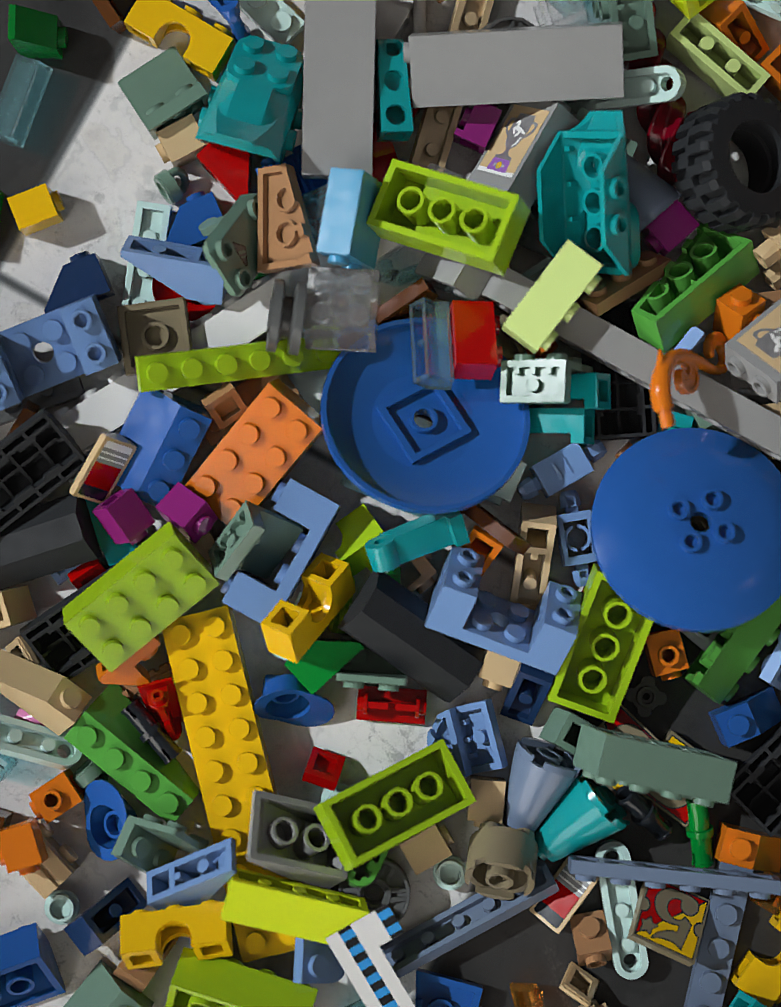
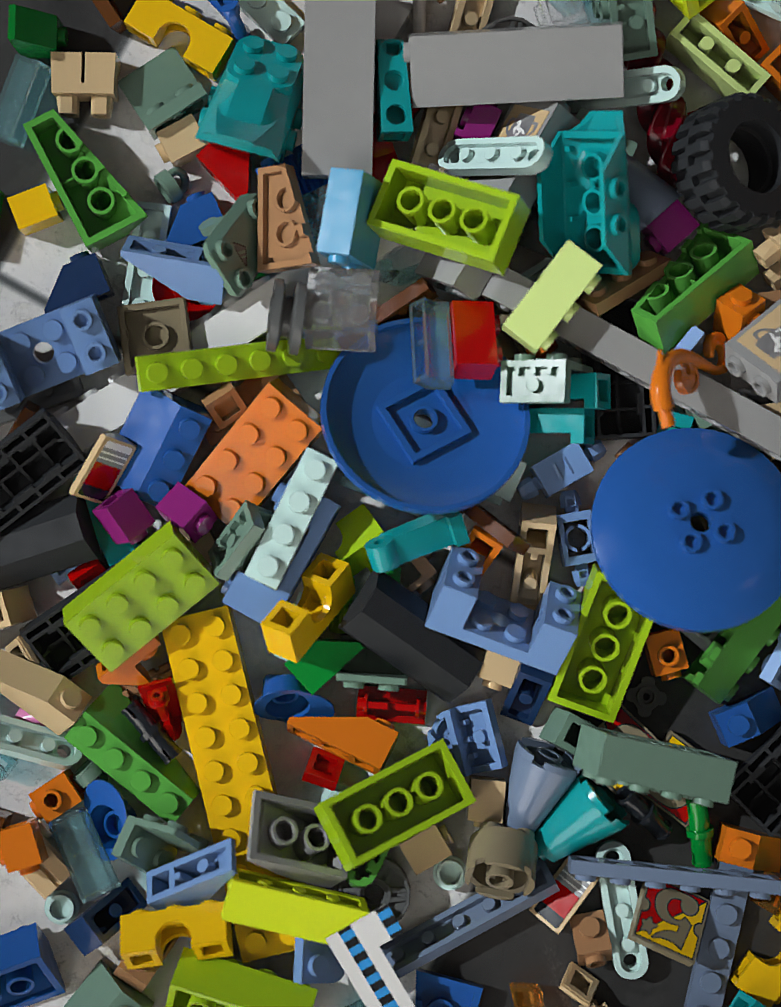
(84, 854): none -> clear light blue piece
(85, 80): none -> tan hips
(89, 192): none -> bright green wedge
(291, 518): none -> light aqua plate
(354, 739): none -> orange slope
(496, 156): none -> light aqua plate

